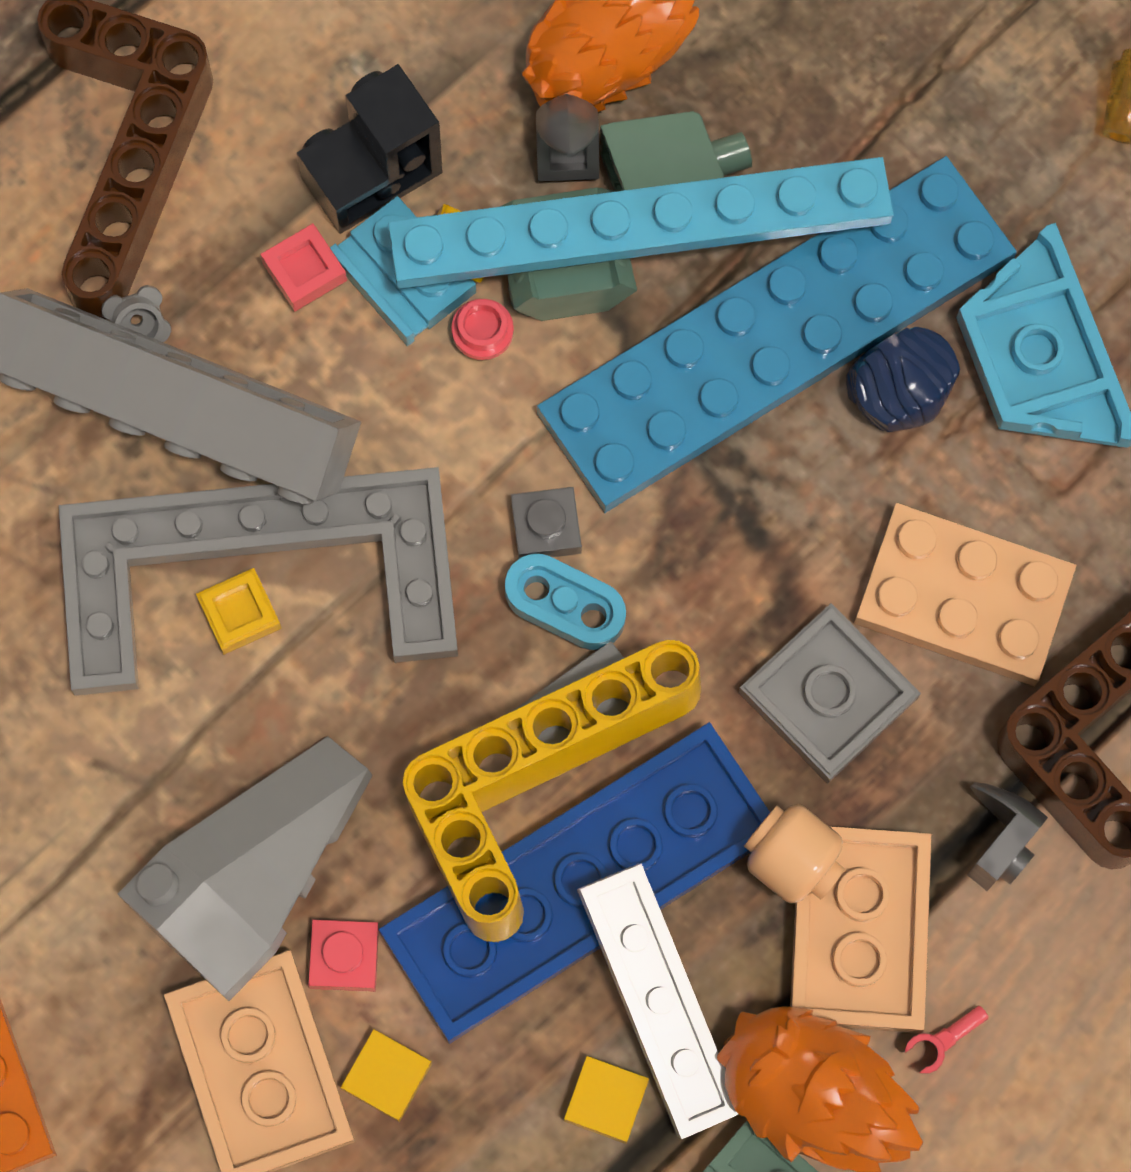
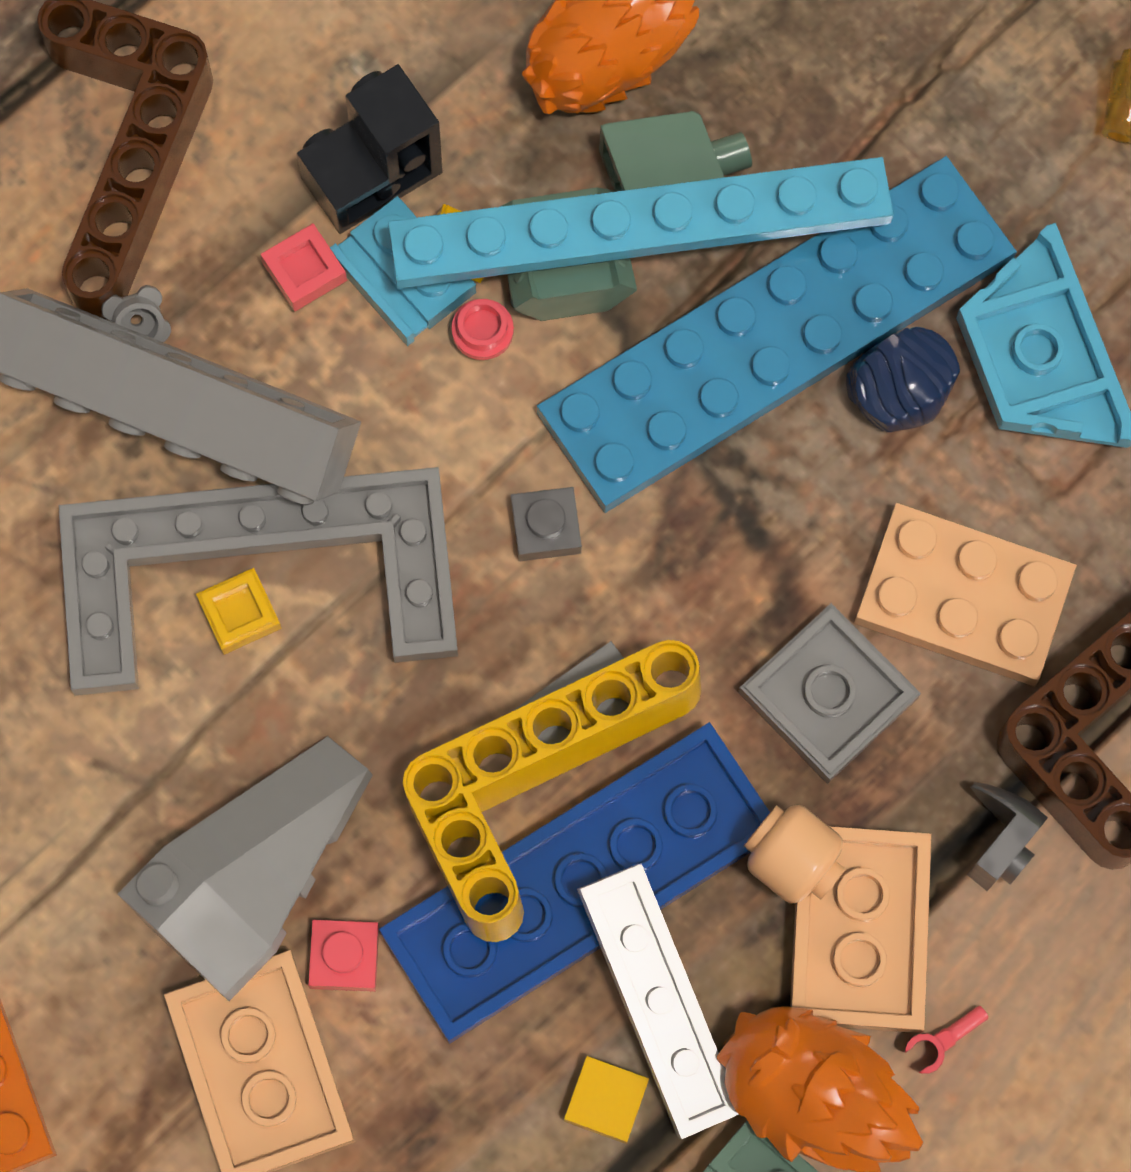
(386, 1075): yellow tile -> none
(567, 140): flat silver plate -> none
(568, 599): medium azure plate -> none

